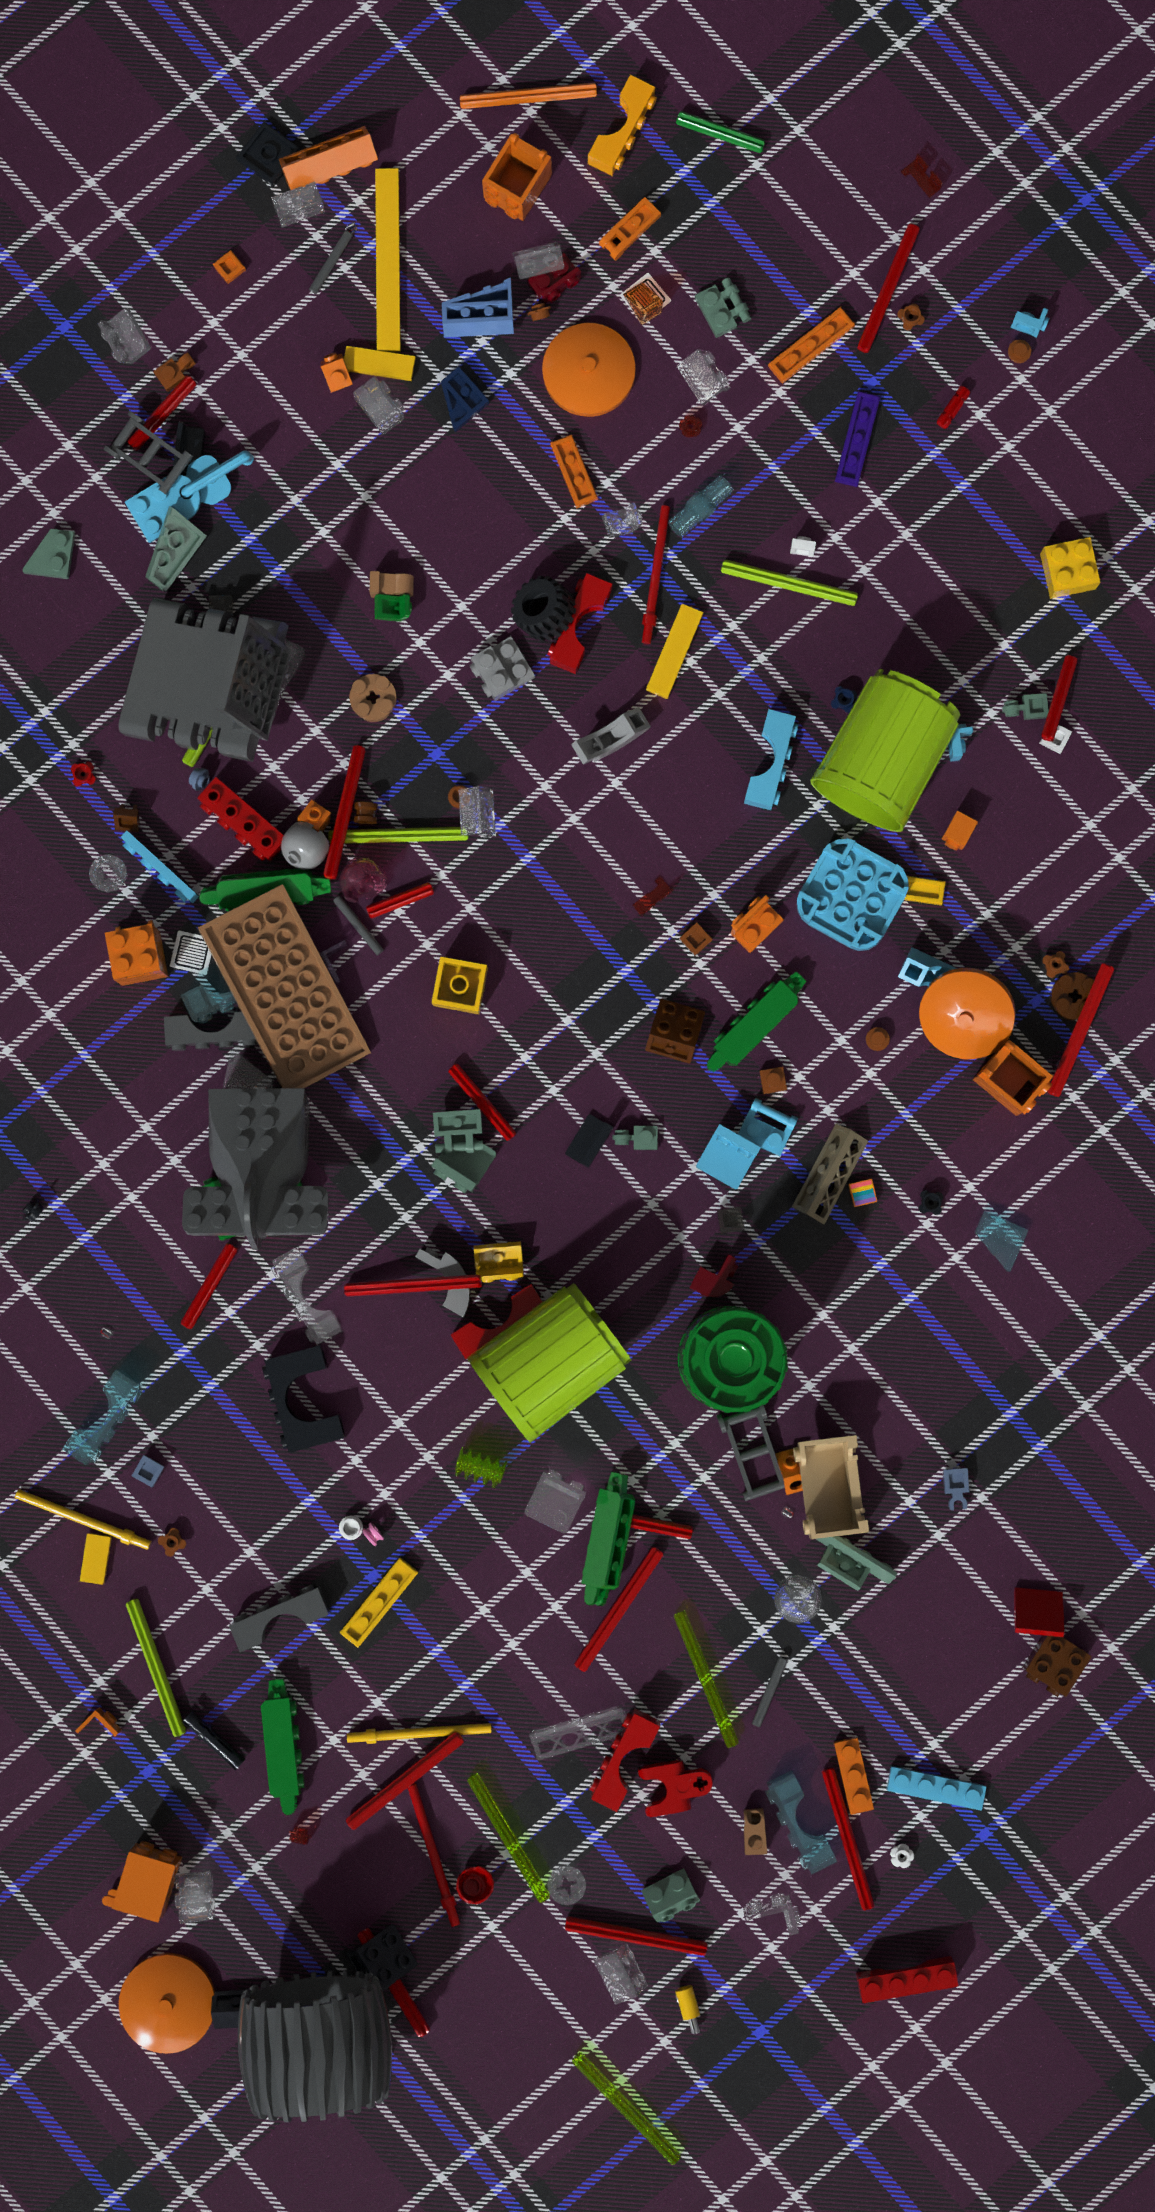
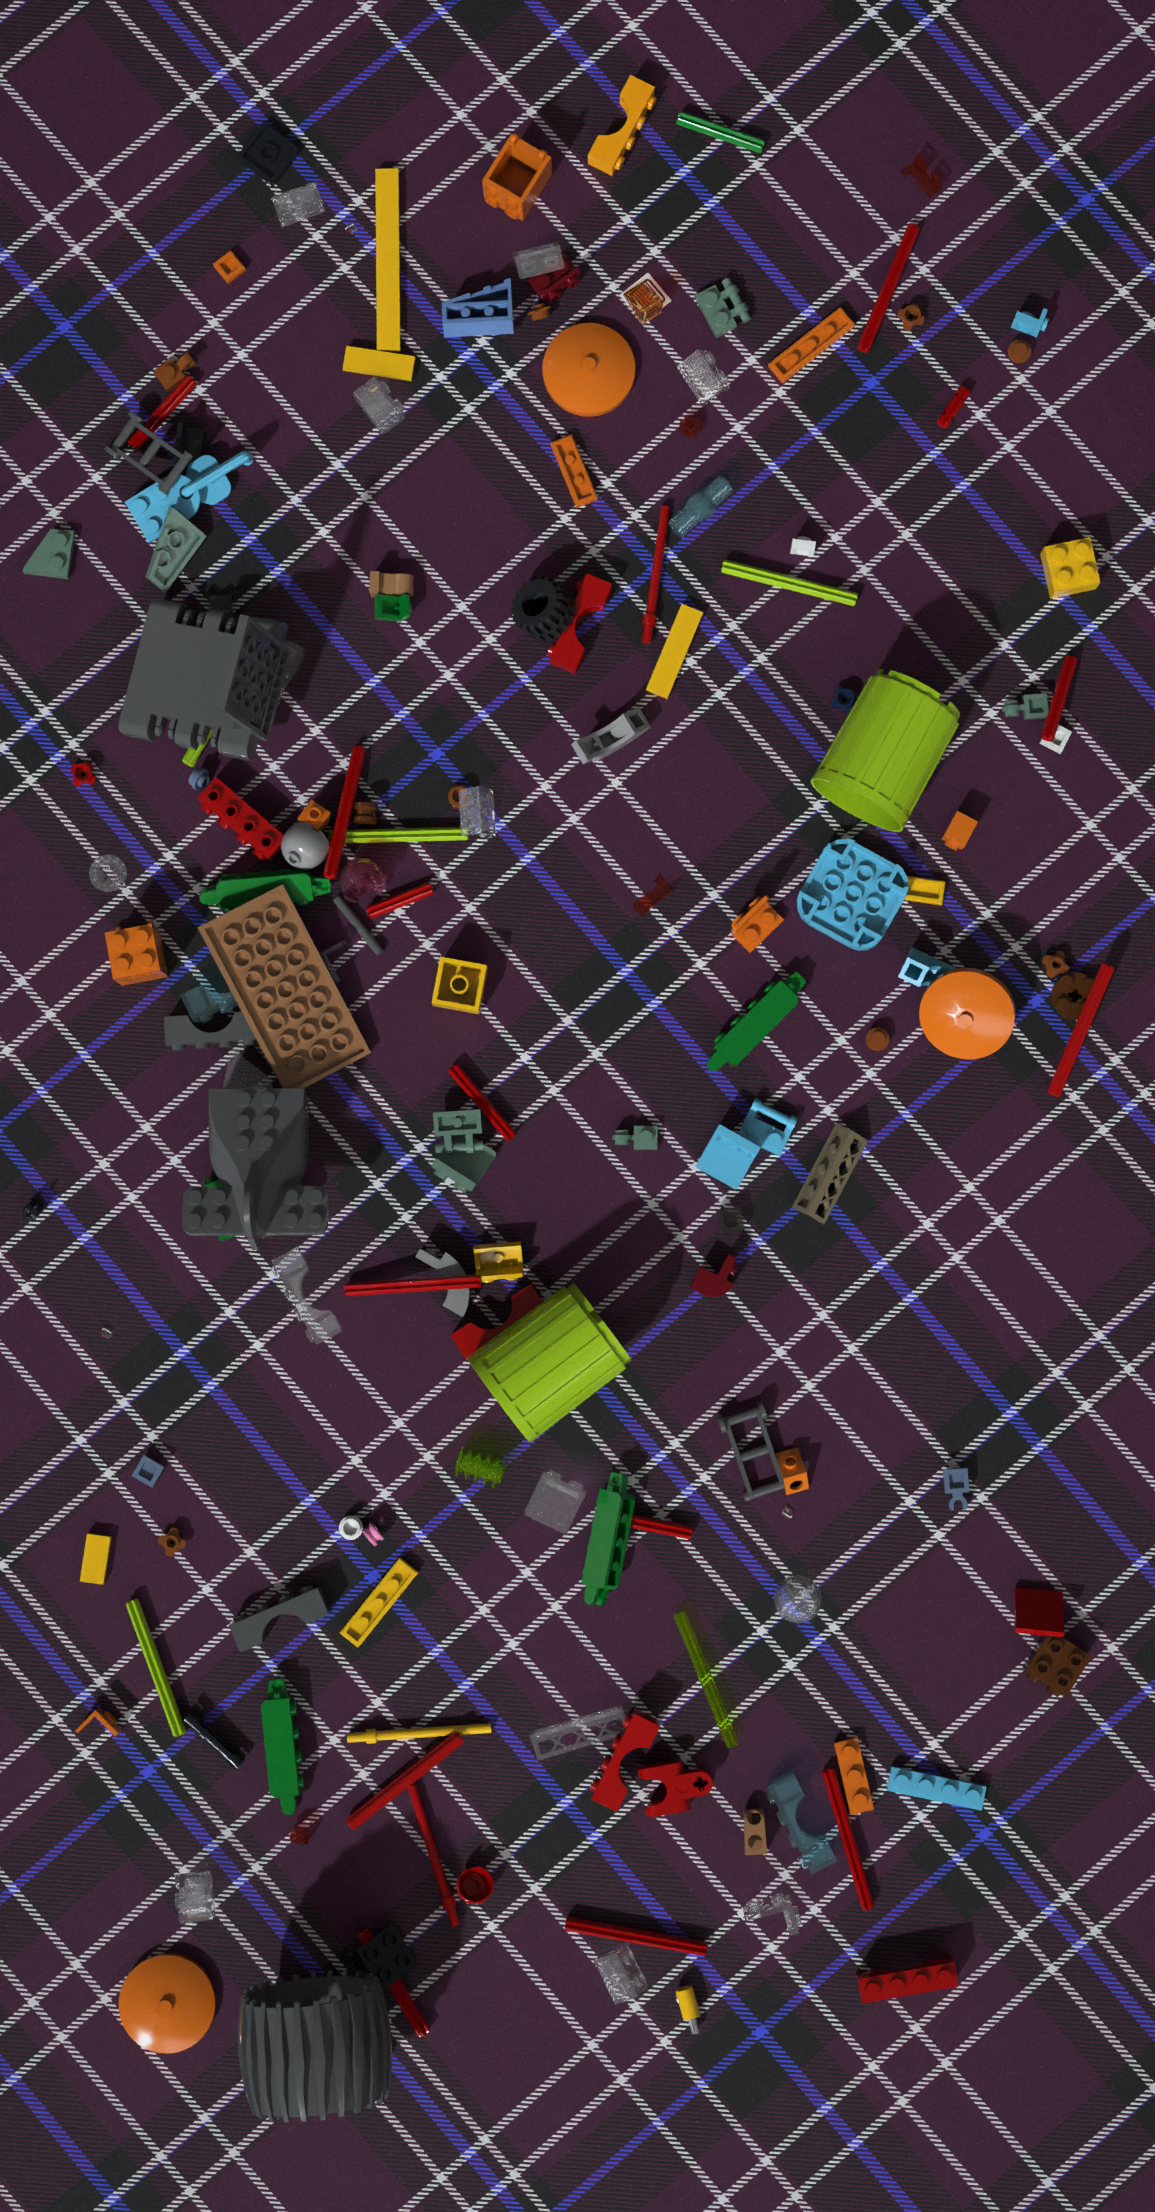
(120, 1391): clear light blue arch -> none
(124, 337): clear bracket -> none
(126, 819): reddish brown tile -> none
(126, 1536): yellow bar -> none
(145, 1882): orange container -> none
(151, 861): medium azure plate -> none
(190, 953): white sticker -> none
(209, 1286): red axle -> none
(225, 2008): black panel -> none
(298, 1432): black arch -> none
(329, 159): orange brick -> none
(330, 262): dark grey bar -> none
(335, 372): orange bracket -> none
(380, 686): medium nougat plate -> none
(462, 398): dark blue wing -> none
(501, 669): light grey plate -> none
(508, 1838): clear neon green axle -> none
(528, 95): orange axle -> none
(562, 1895): clear gear -> none
(588, 1140): black panel -> none
(618, 1609): red axle -> none
(622, 521): clear bracket -> none
(626, 2108): clear neon green axle -> none
(630, 228): orange plate -> none
(670, 1896): sand green bracket -> none
(675, 1031): reddish brown bracket -> none
(695, 939): dark orange plate -> none
(732, 1359): green container -> none
(763, 788): medium azure arch -> none
(769, 1691): dark grey bar -> none
(773, 1080): dark orange plate -> none
(831, 1487): tan windscreen -> none
(851, 1563): sand green bracket -> none
(857, 439): dark purple tile -> none
(862, 1193): tile -> none
(896, 1851): white plate -> none
(935, 1207): black plate -> none
(957, 745): medium azure bracket -> none
(1001, 1238): clear light blue wing -> none
(1007, 1074): orange container -> none

